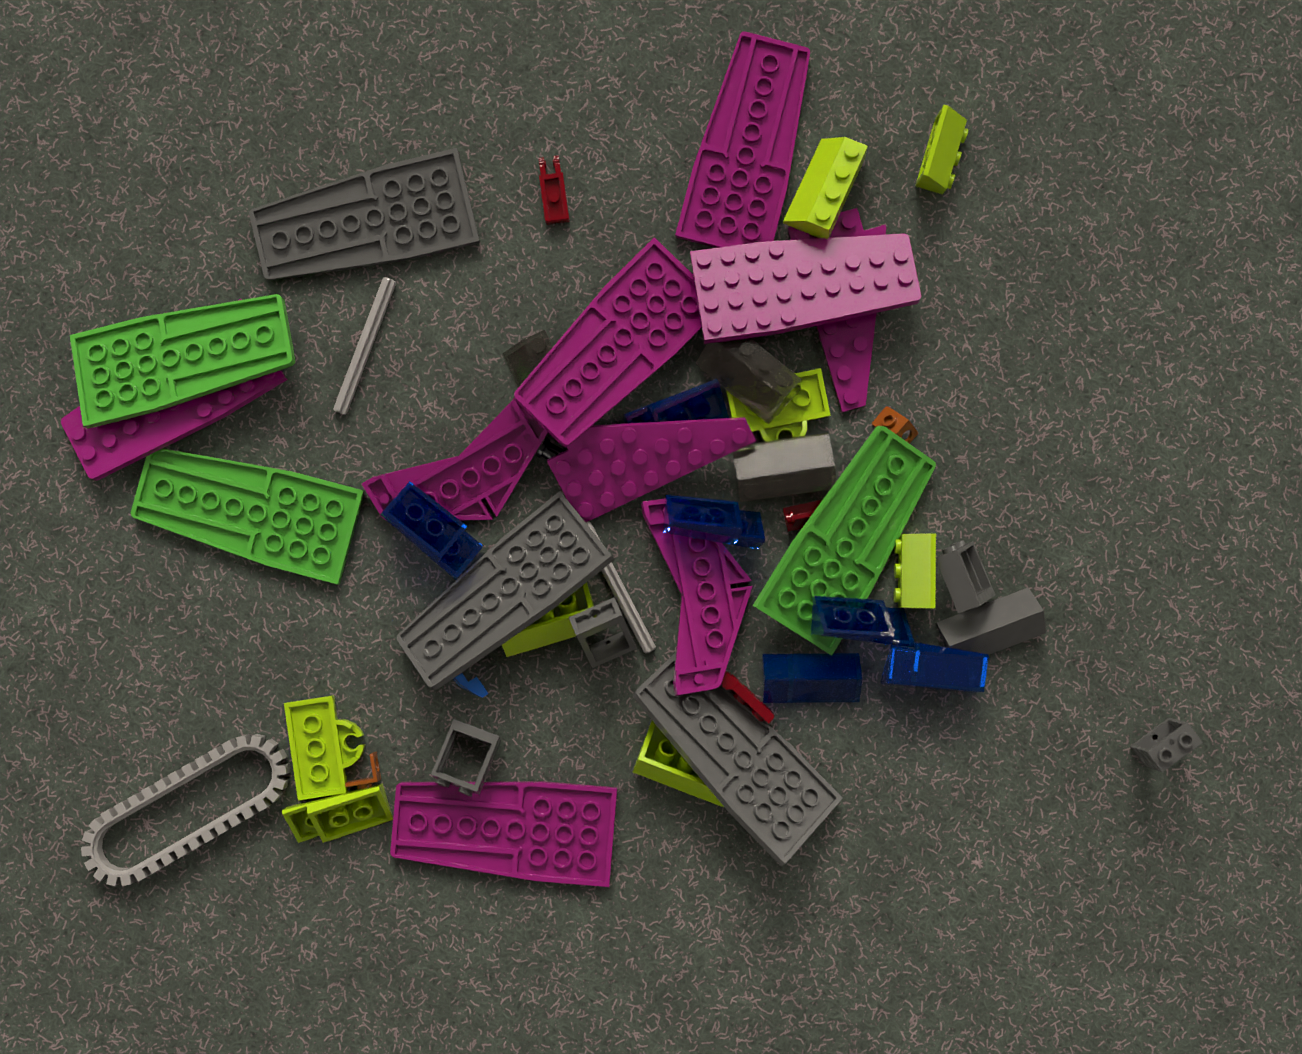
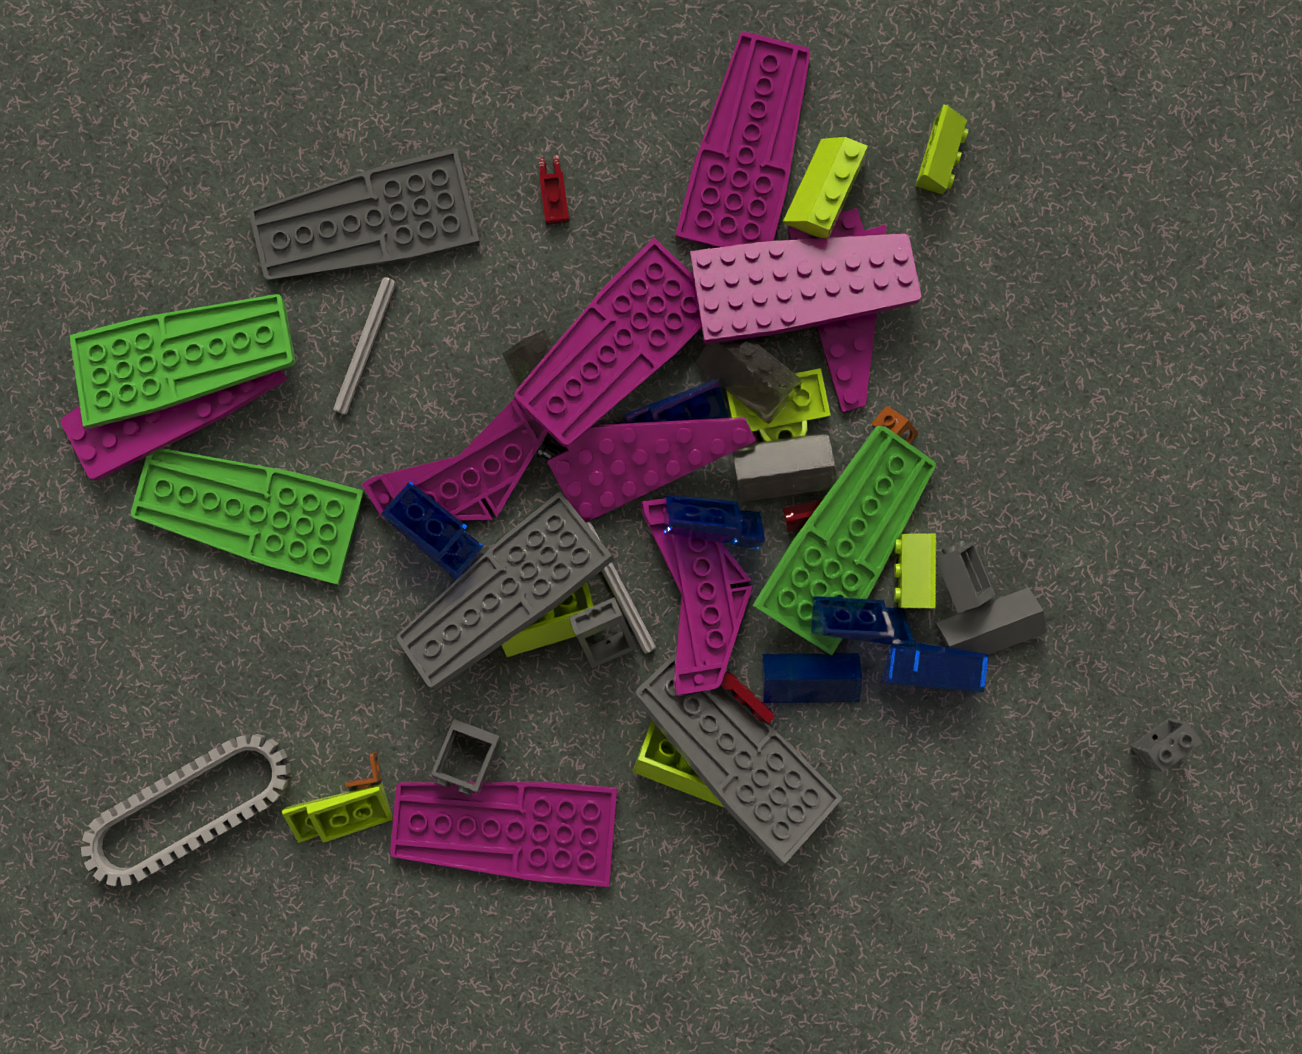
(320, 747): lime plate -> none
(474, 686): blue slope -> none

